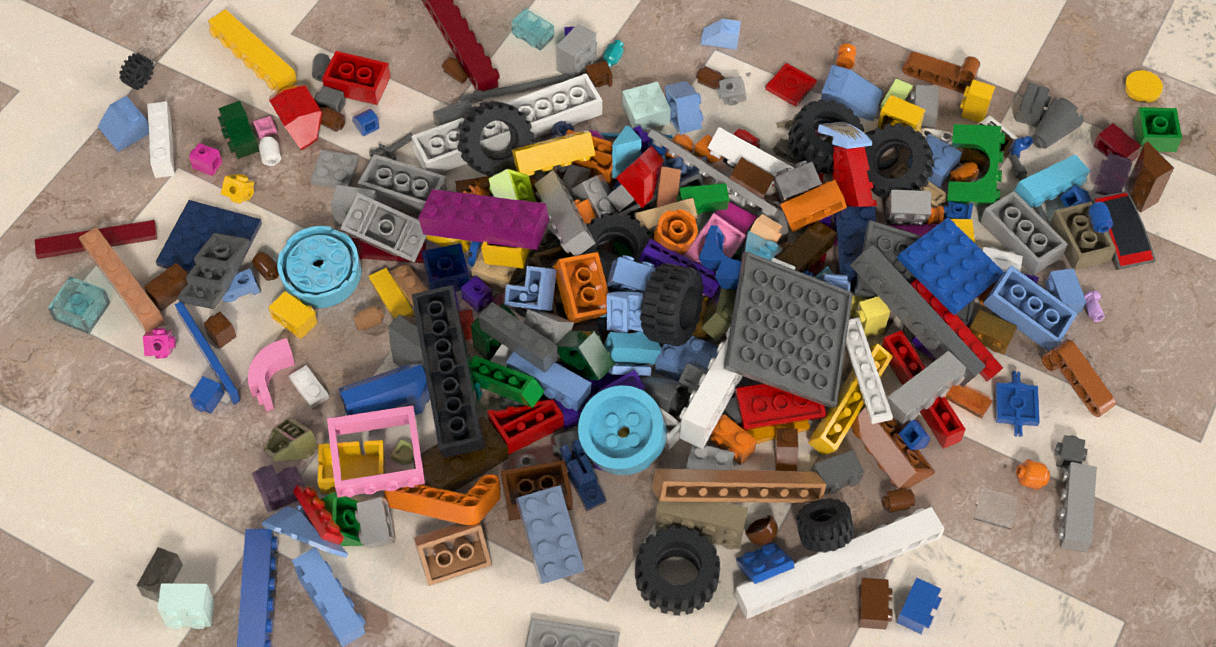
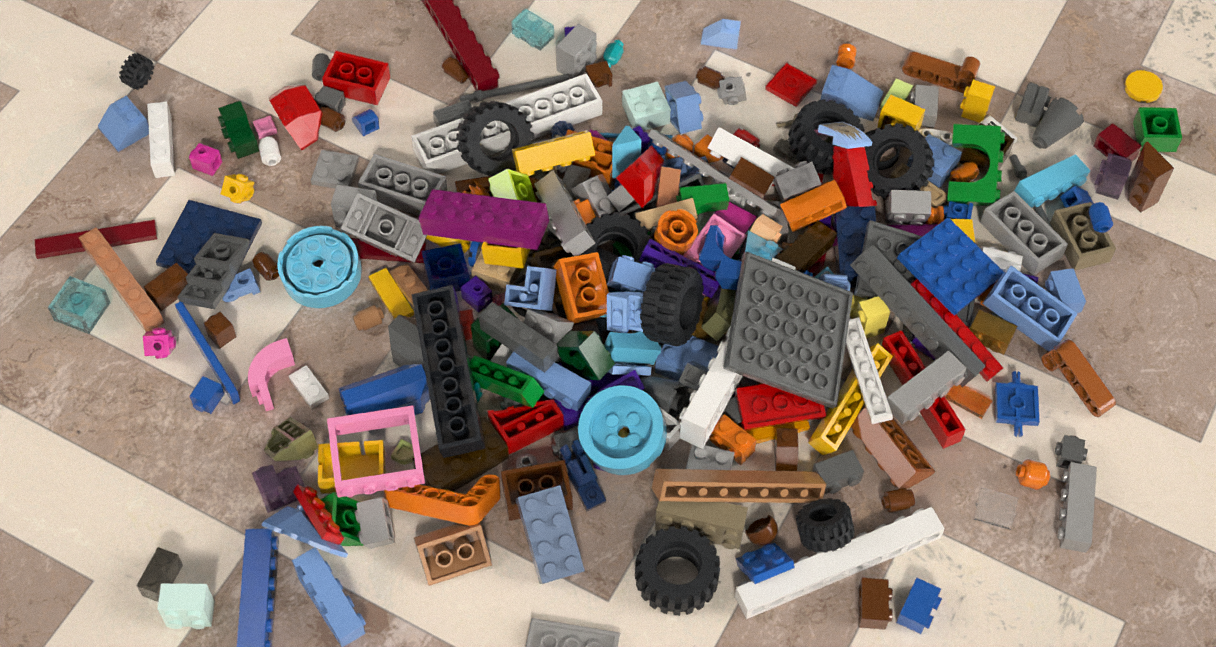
(251, 51): yellow brick -> none
(293, 315): yellow brick -> none
(388, 151): dark grey piece -> none
(914, 436): blue brick -> none
(1021, 144): blue arm -> none
(1092, 306): lavender arm -> none
(1127, 232): black slope -> none

